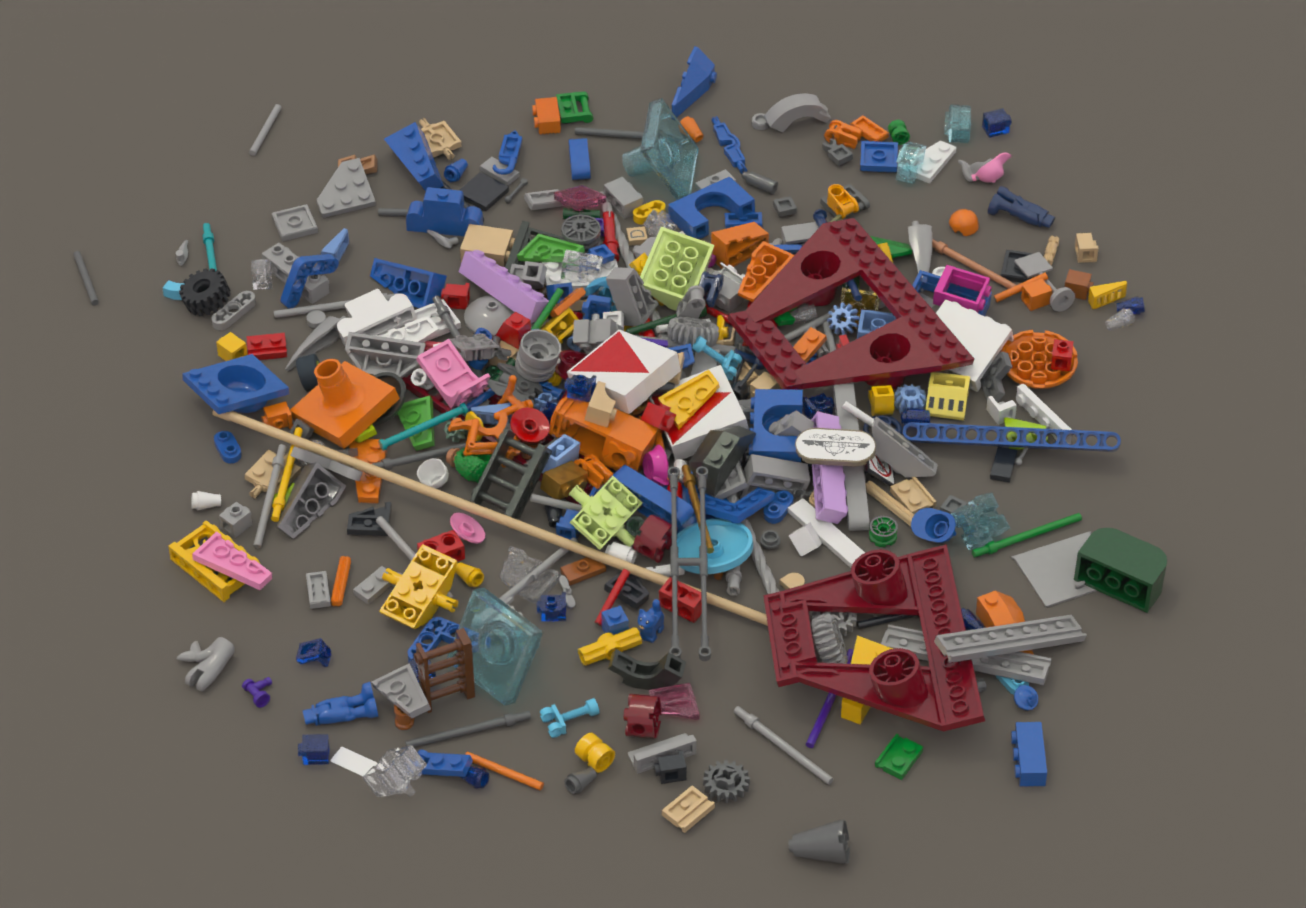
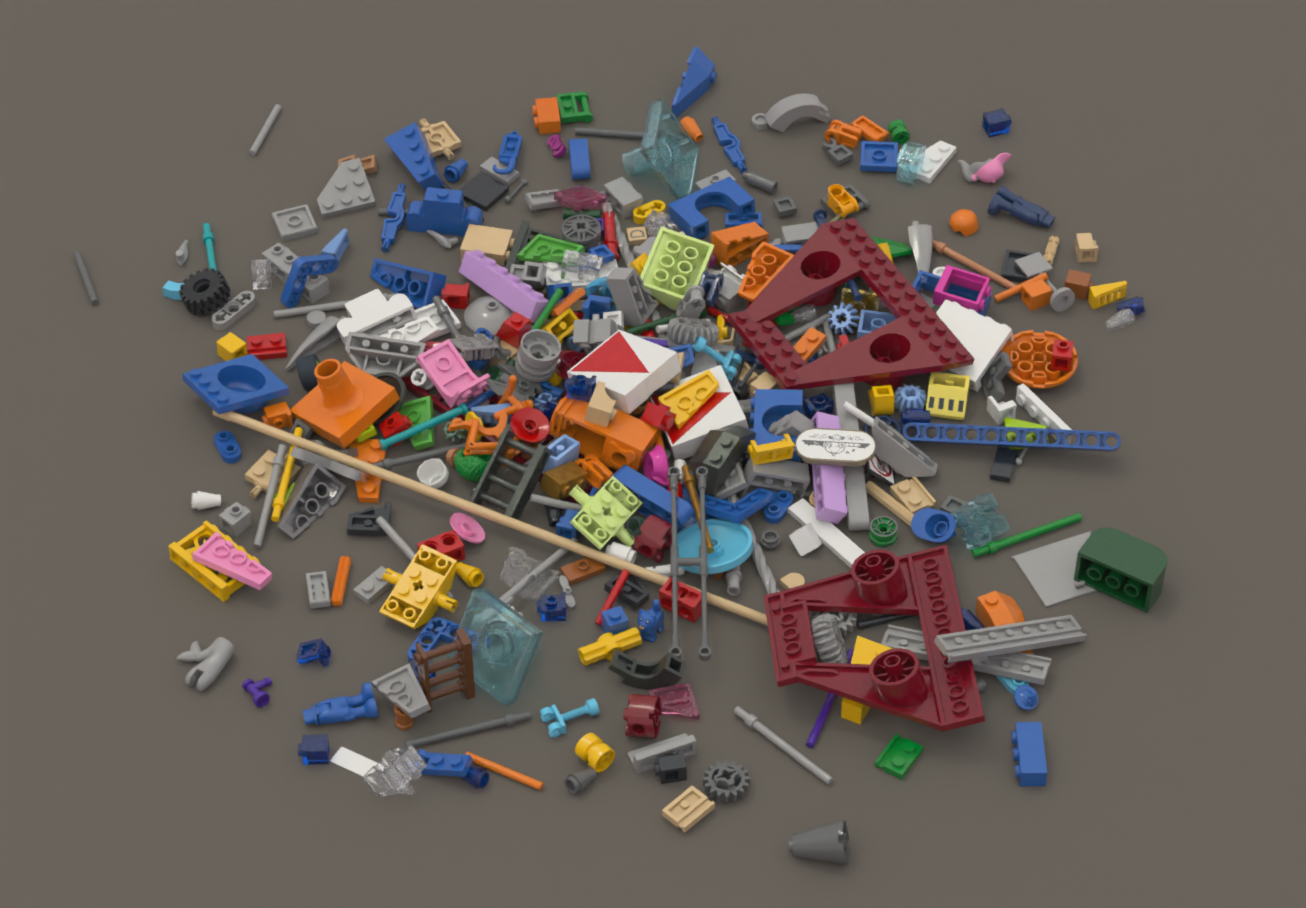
(395, 424): none -> red brick
(396, 210): none -> blue piece
(556, 144): none -> magenta piece
(771, 451): none -> yellow hinge
(958, 123): clear light blue brick -> none

